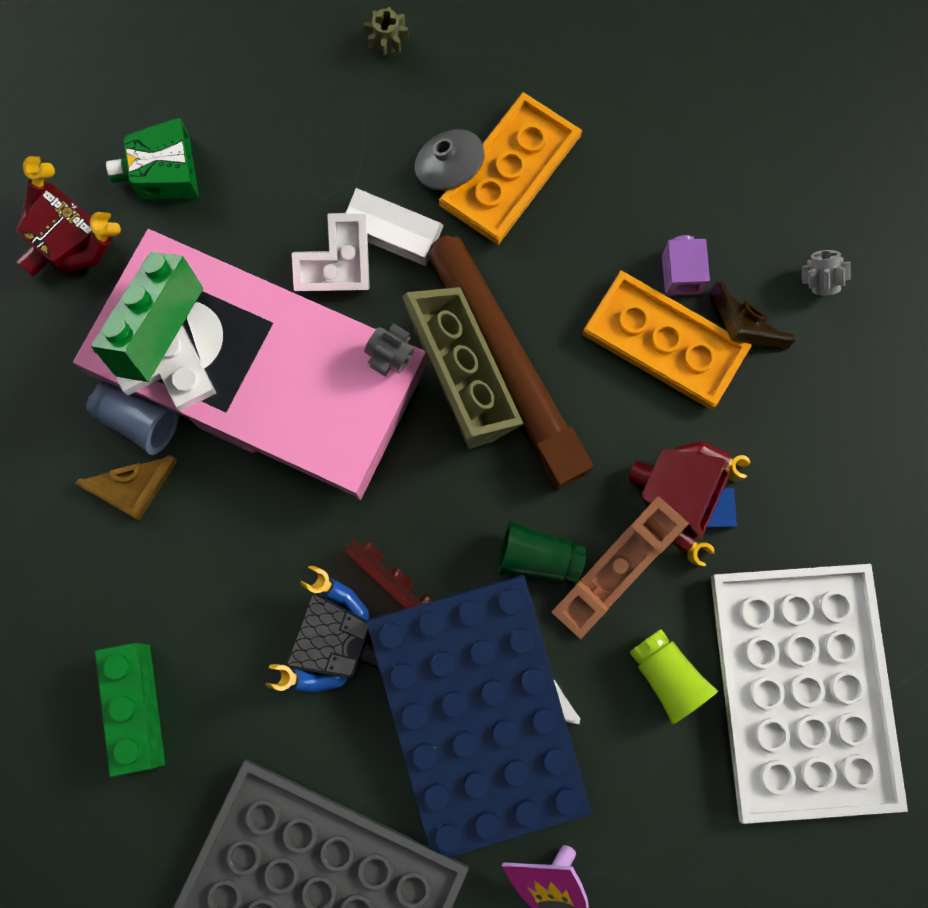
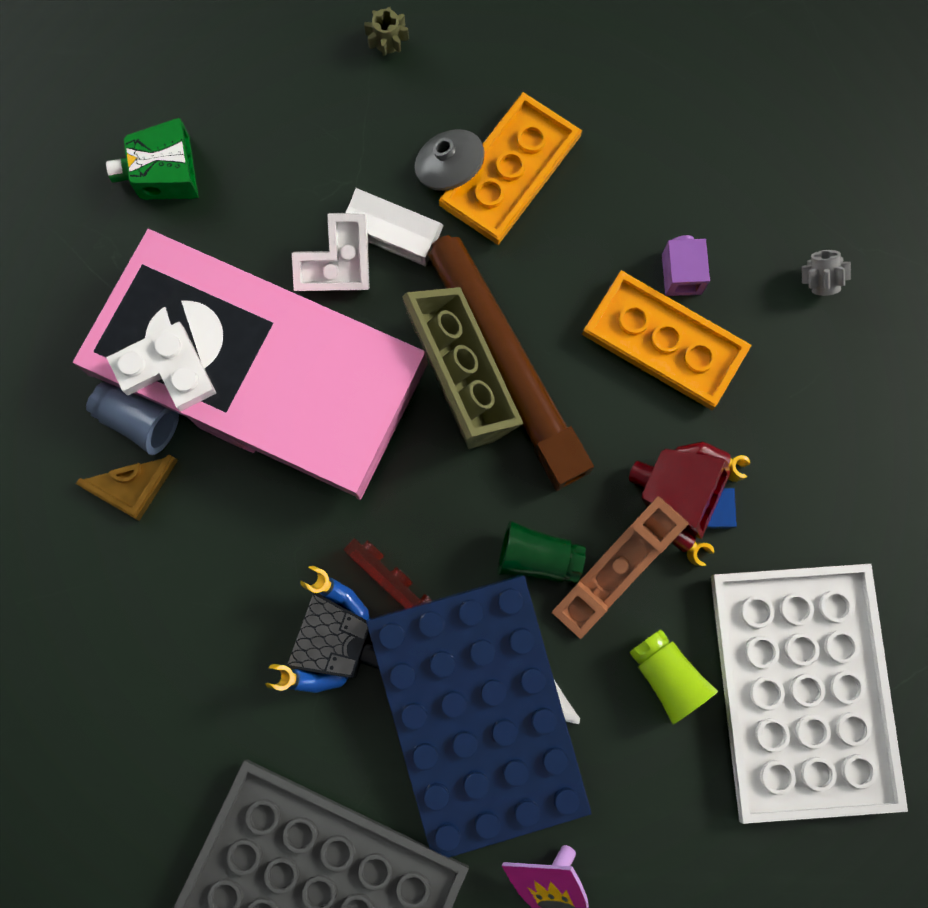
(58, 226): dark red torso -> none
(129, 708): green brick -> none
(148, 316): green brick -> none
(389, 349): dark grey gear -> none
(746, 322): dark brown tile -> none

